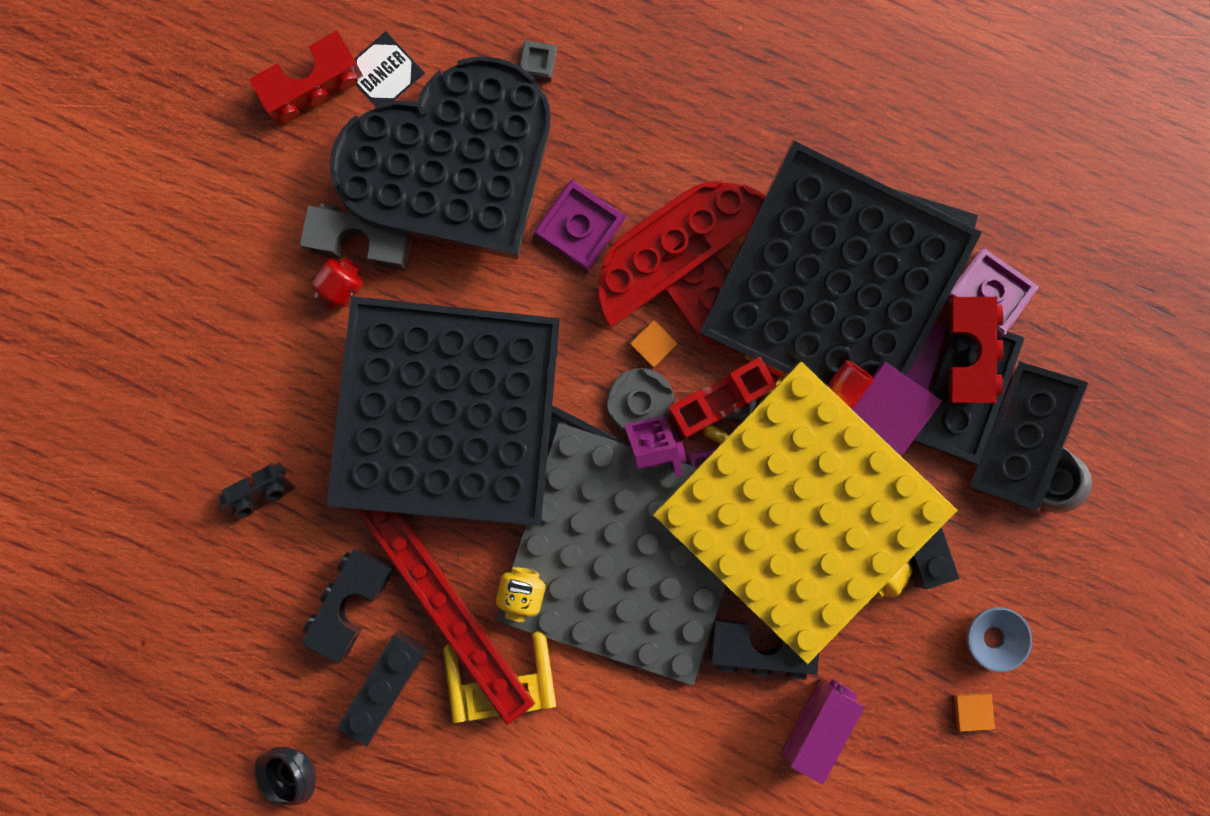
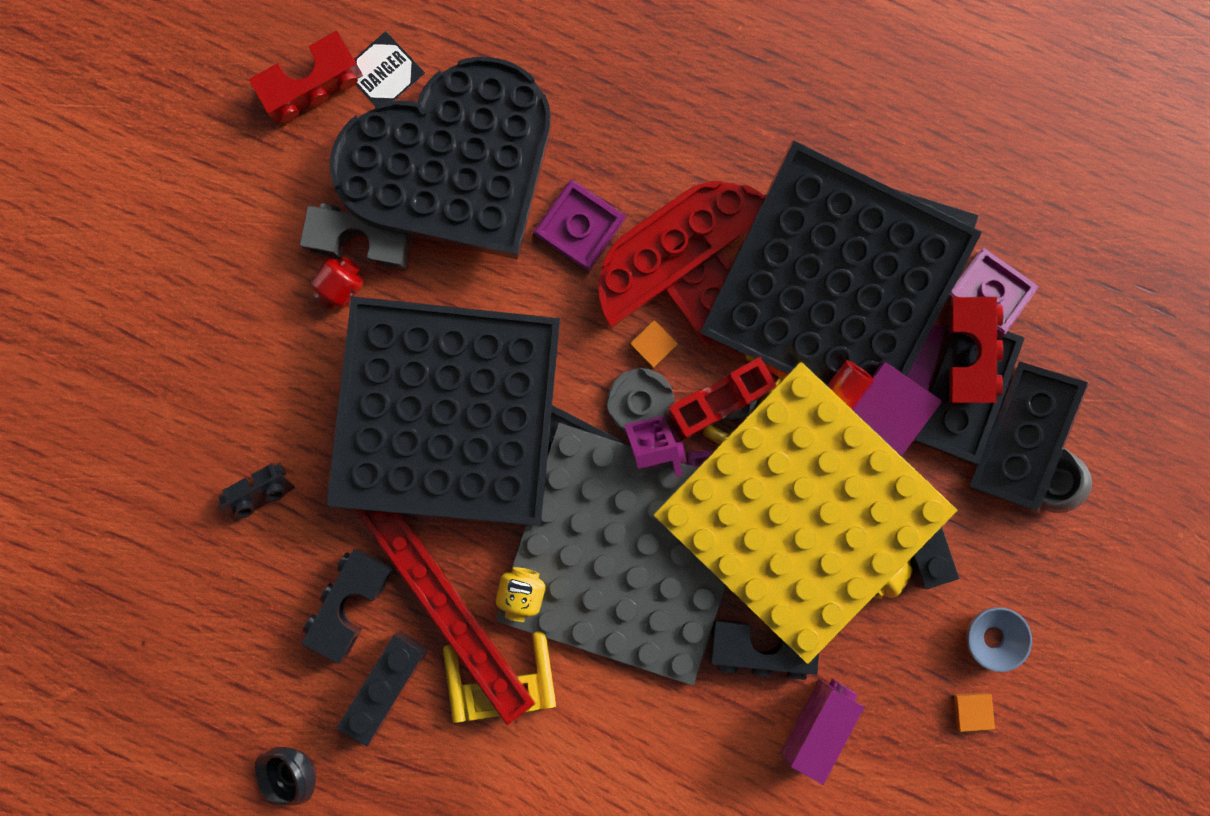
(538, 59): dark grey tile -> none

